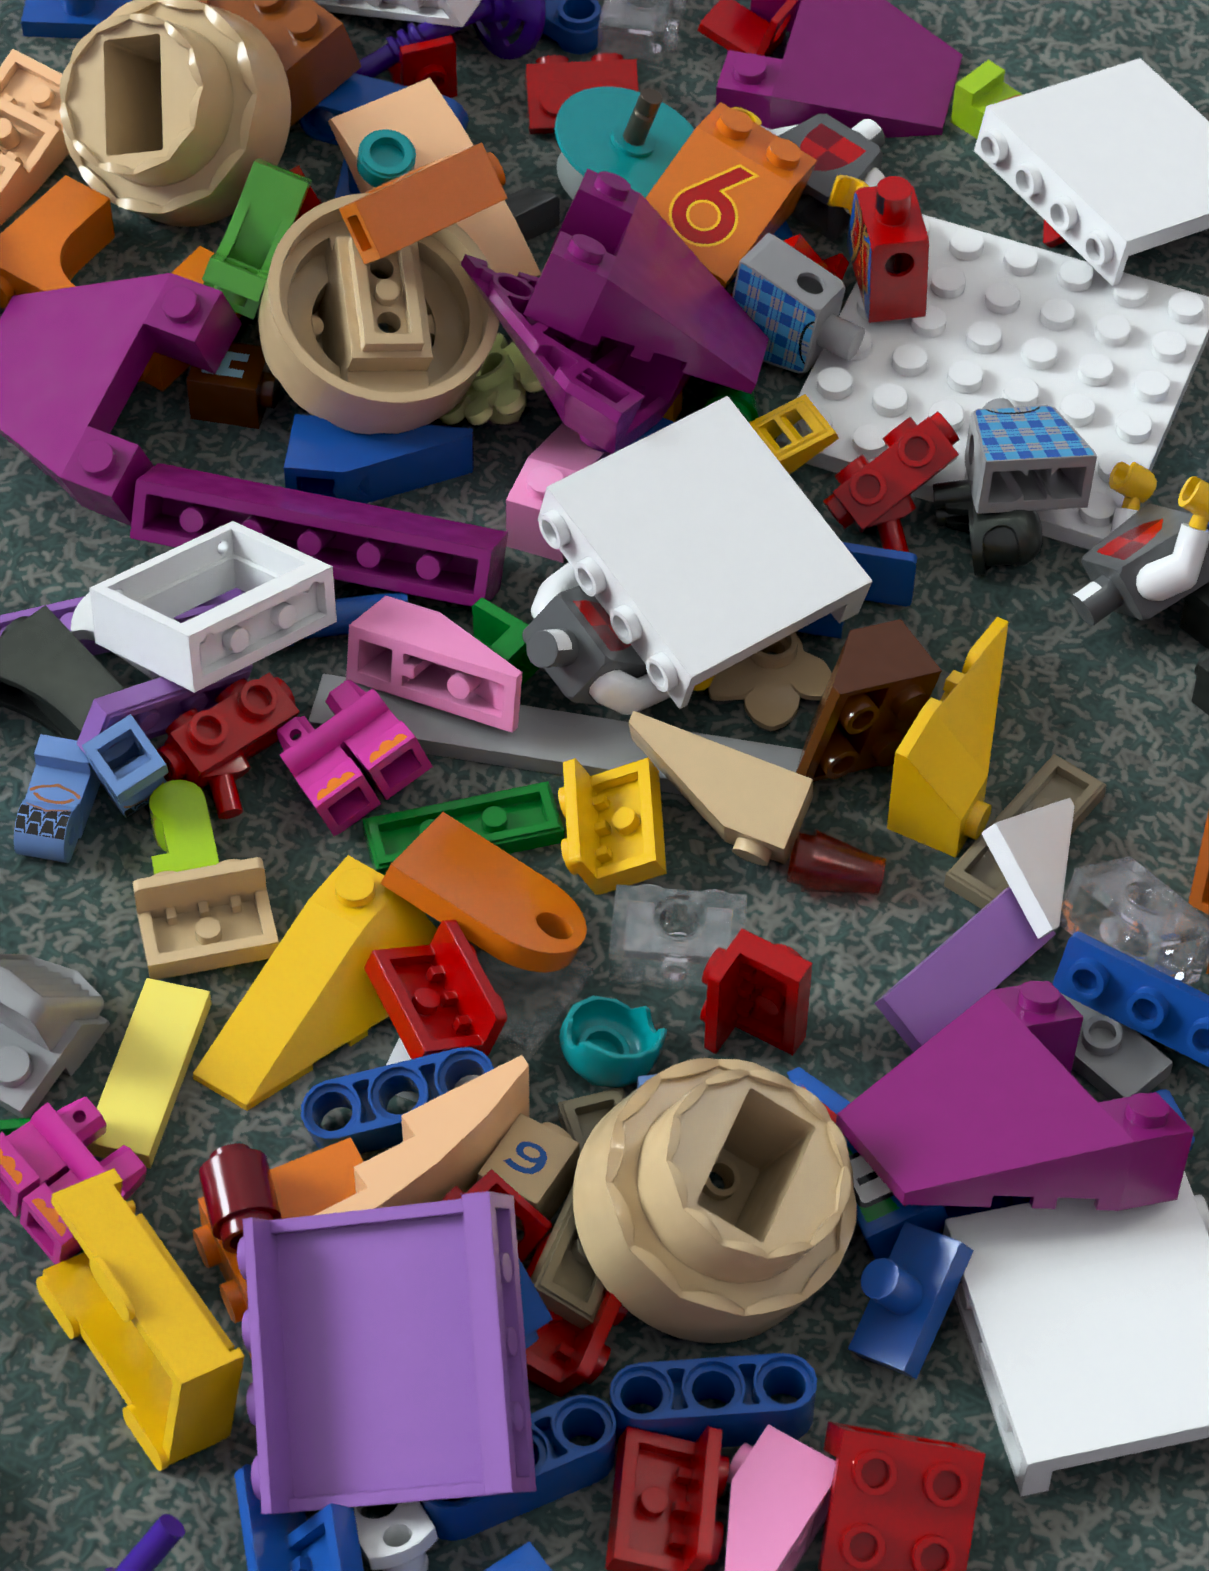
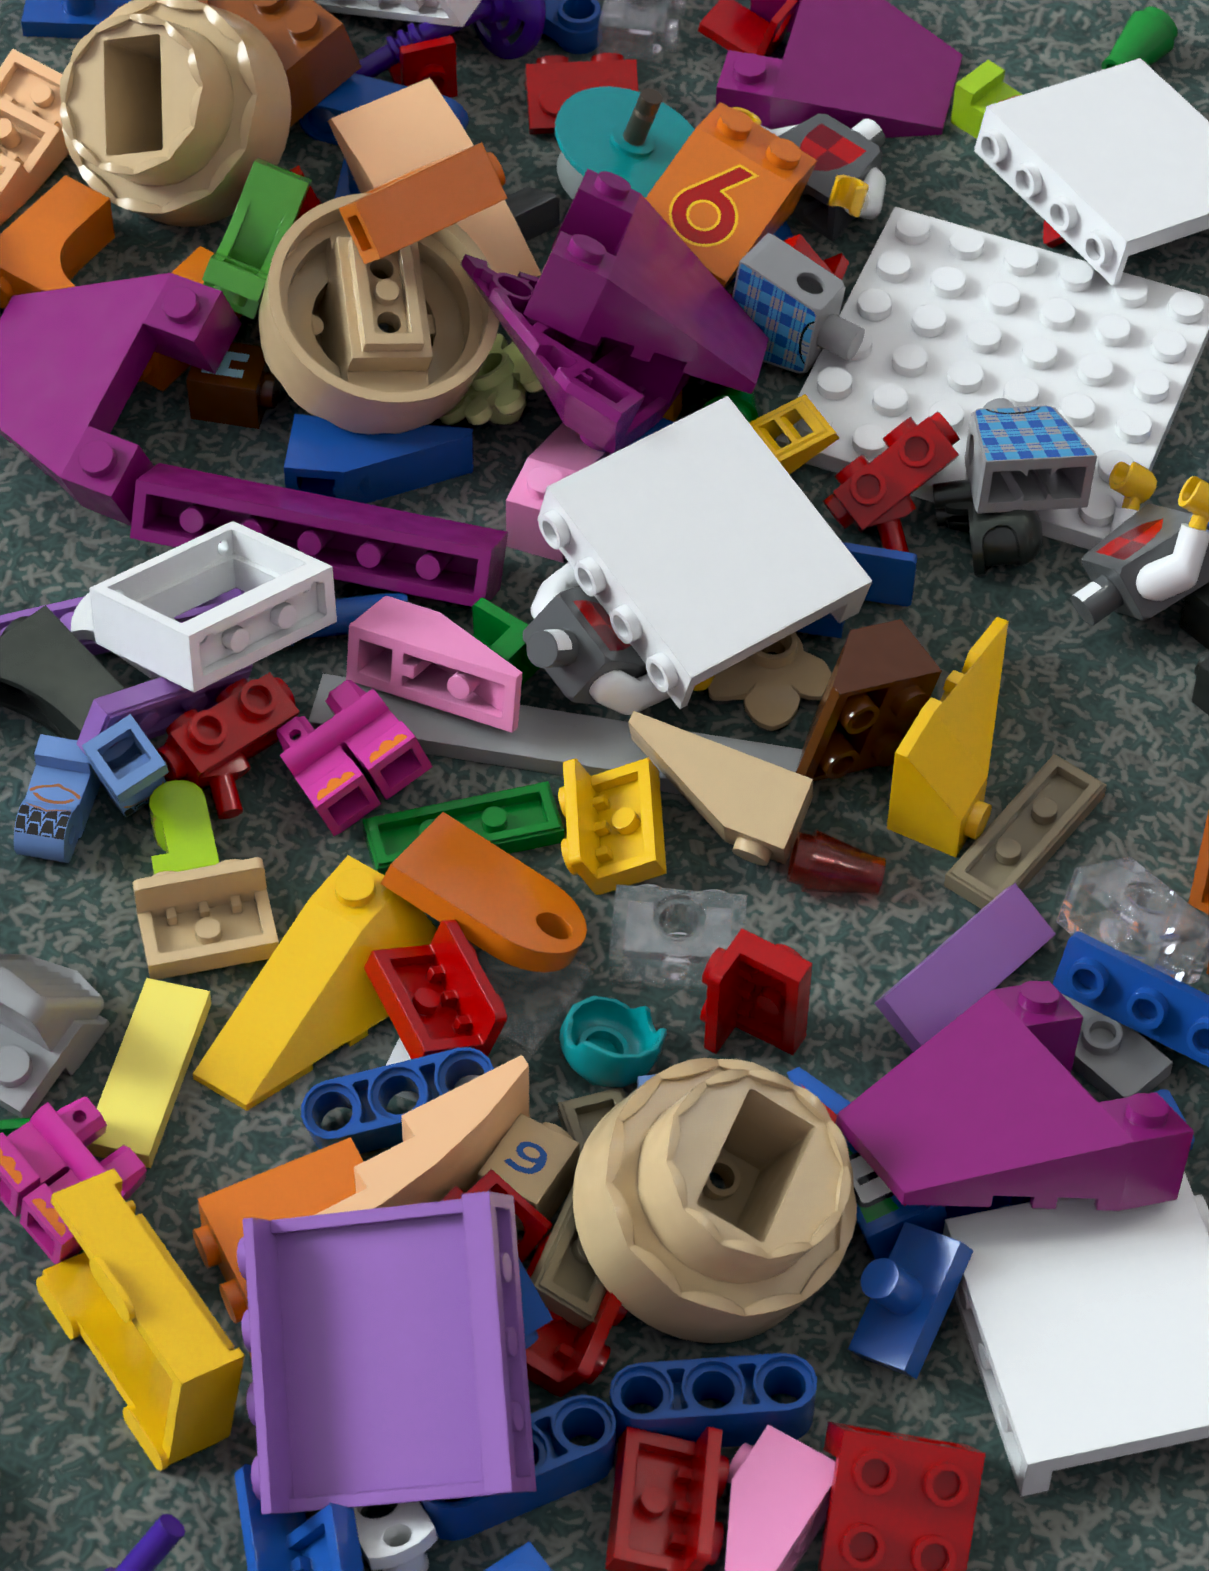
(237, 1187): dark red brick -> none
(385, 156): teal tile -> none
(882, 224): red torso -> none
(1034, 860): white tile -> none
(1146, 36): none -> green cone

